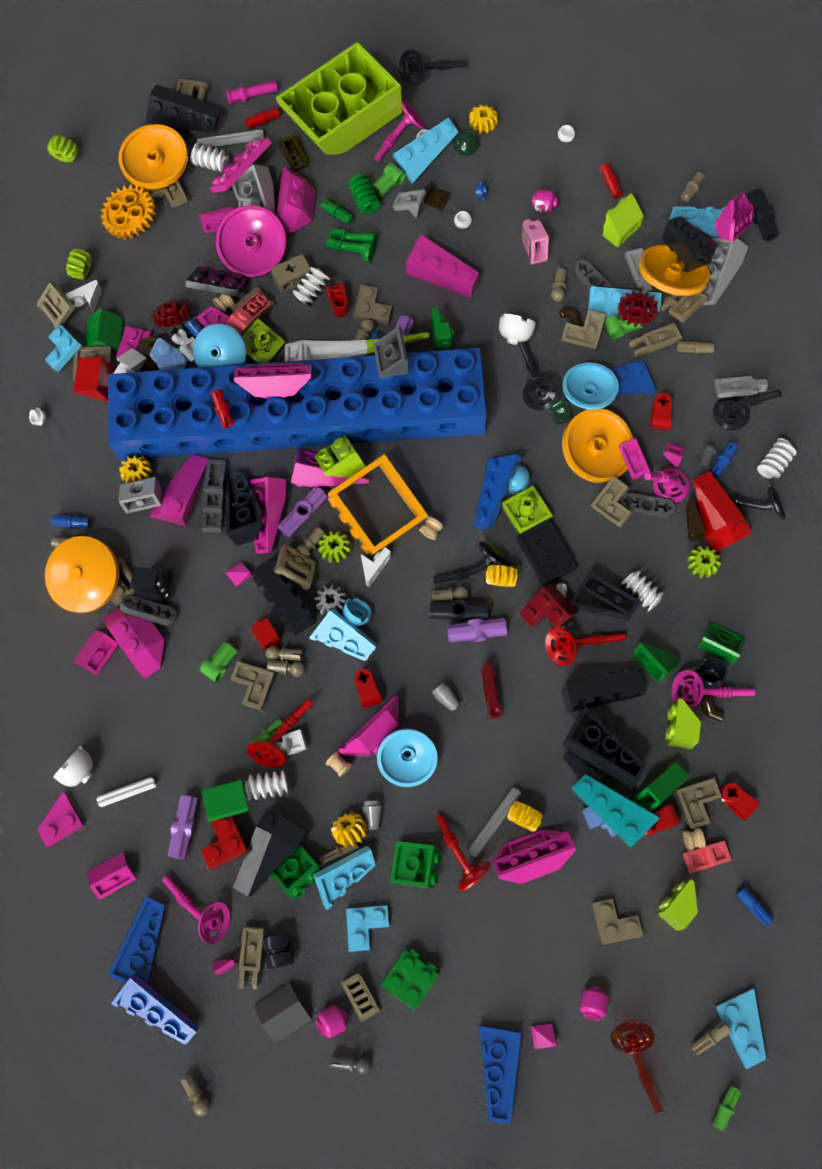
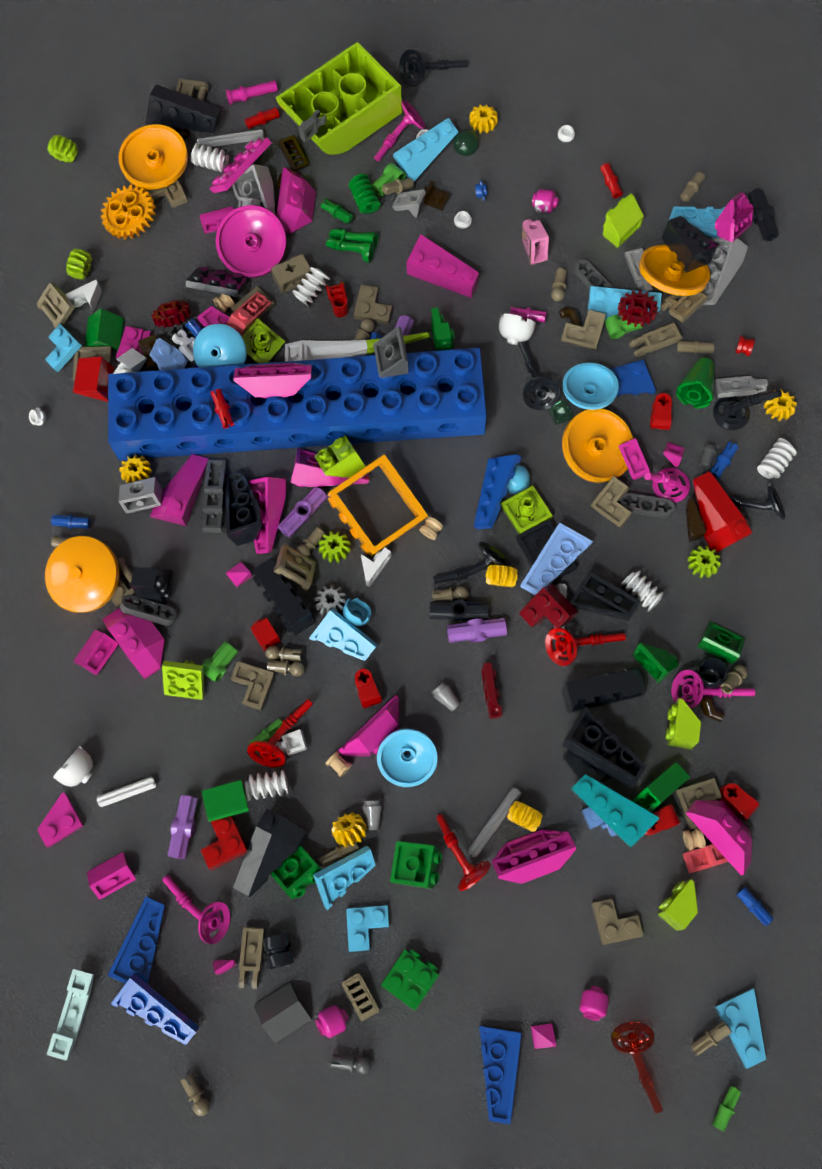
(72, 1014): none -> light aqua slope
(183, 675): none -> lime plate
(310, 127): none -> dark grey plate
(398, 186): none -> dark tan axle
(533, 315): none -> dark pink pin
(559, 553): none -> light blue wing
(698, 384): none -> green cone
(723, 831): none -> dark pink wedge
(734, 678): none -> dark tan pin
(744, 346): none -> red wheel
(781, 407): none -> yellow gear

